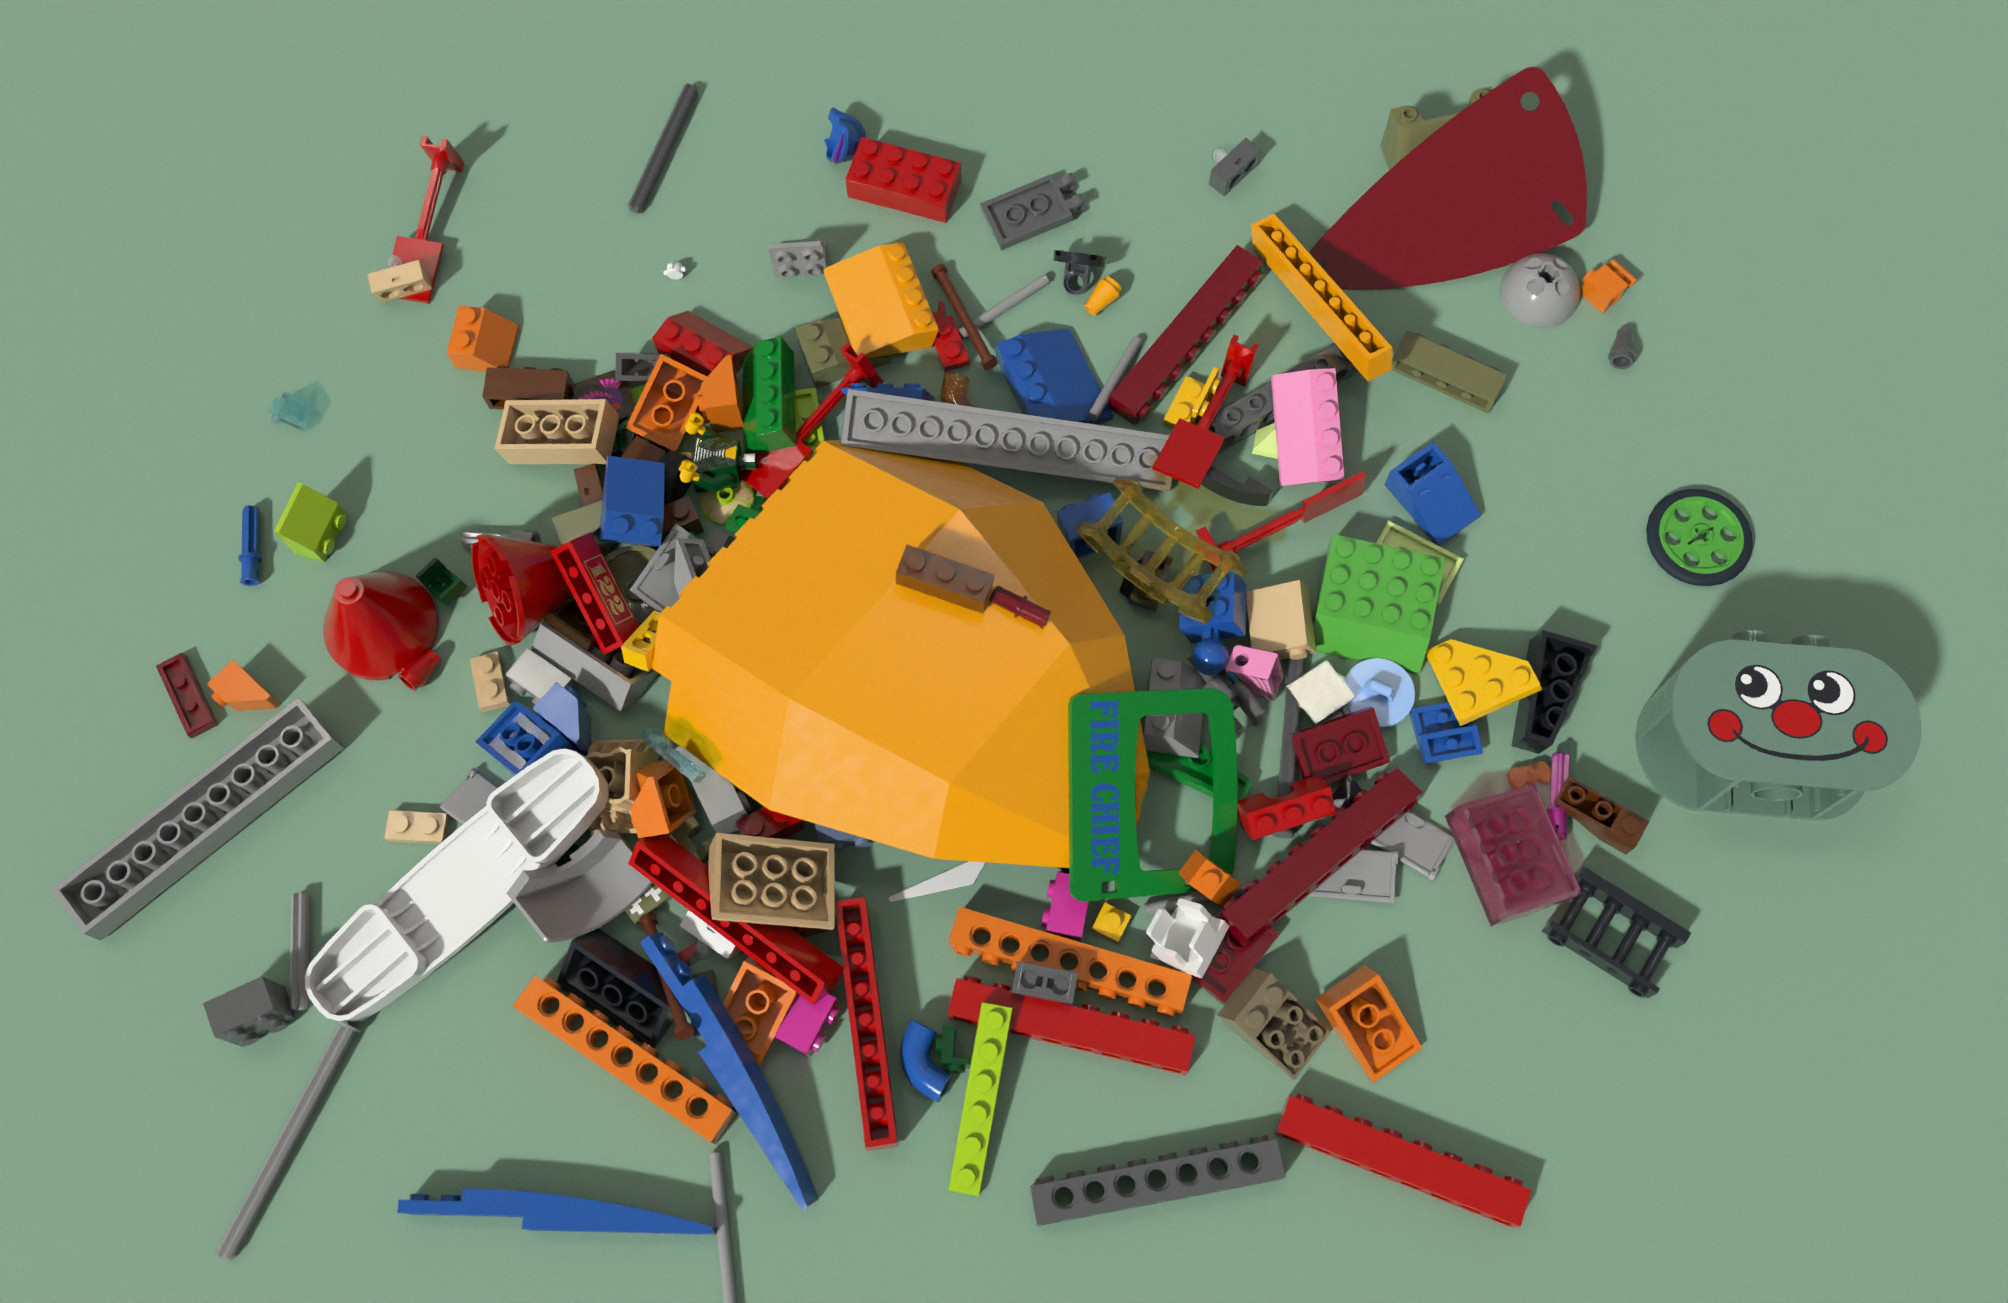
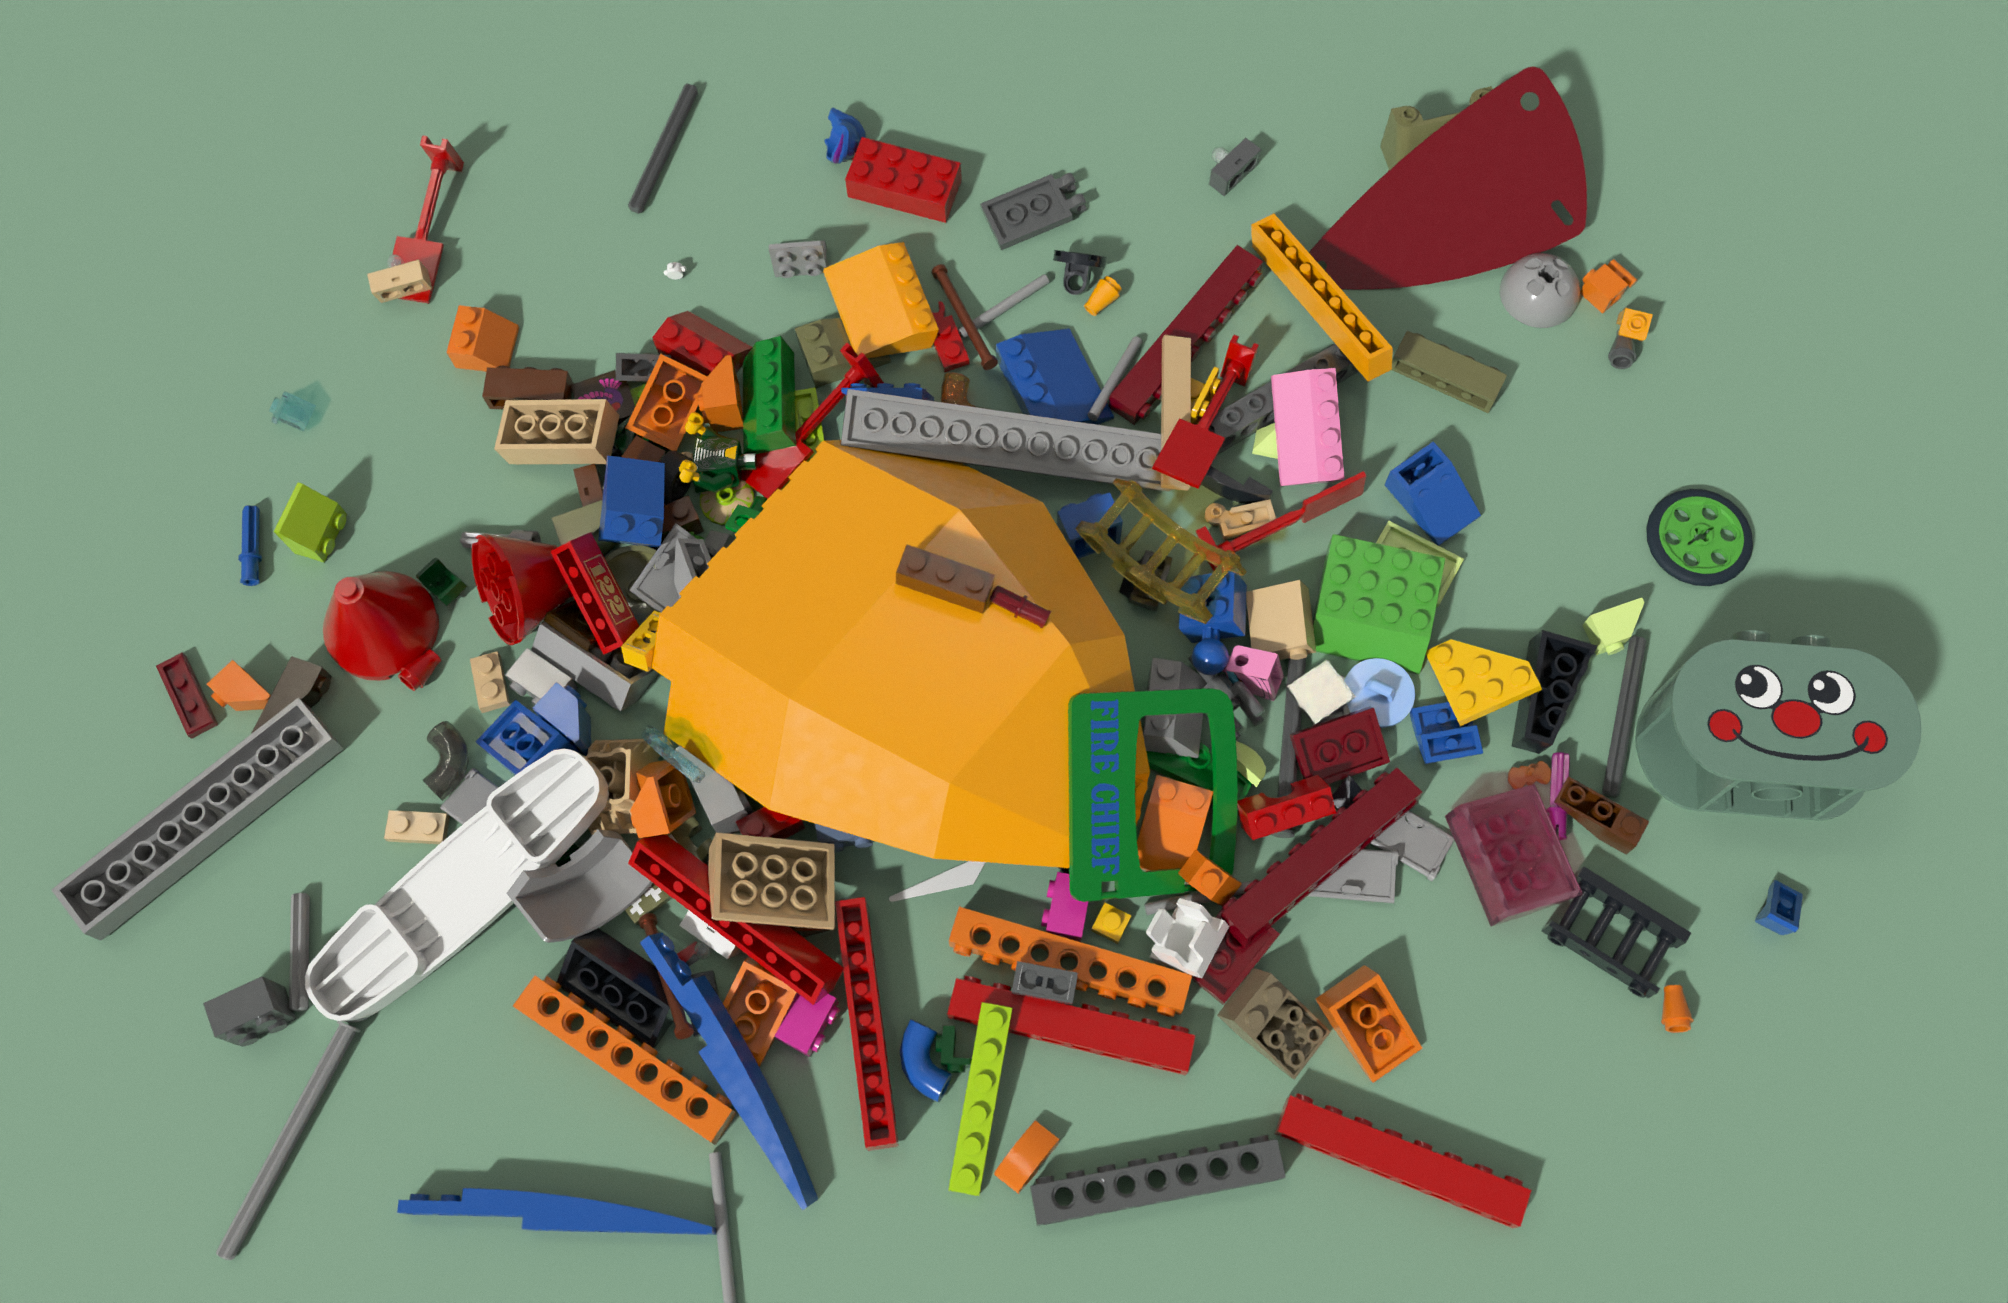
(300, 681): none -> dark brown slope
(452, 759): none -> clear smoke cylinder
(1026, 1156): none -> orange slope
(1172, 824): none -> orange slope
(1175, 393): none -> tan tile
(1240, 518): none -> tan hinge
(1250, 764): none -> yellowish green tile
(1613, 626): none -> yellowish green slope
(1624, 717): none -> dark grey axle
(1634, 324): none -> light orange bracket
(1675, 1010): none -> orange cone
(1781, 910): none -> blue slope

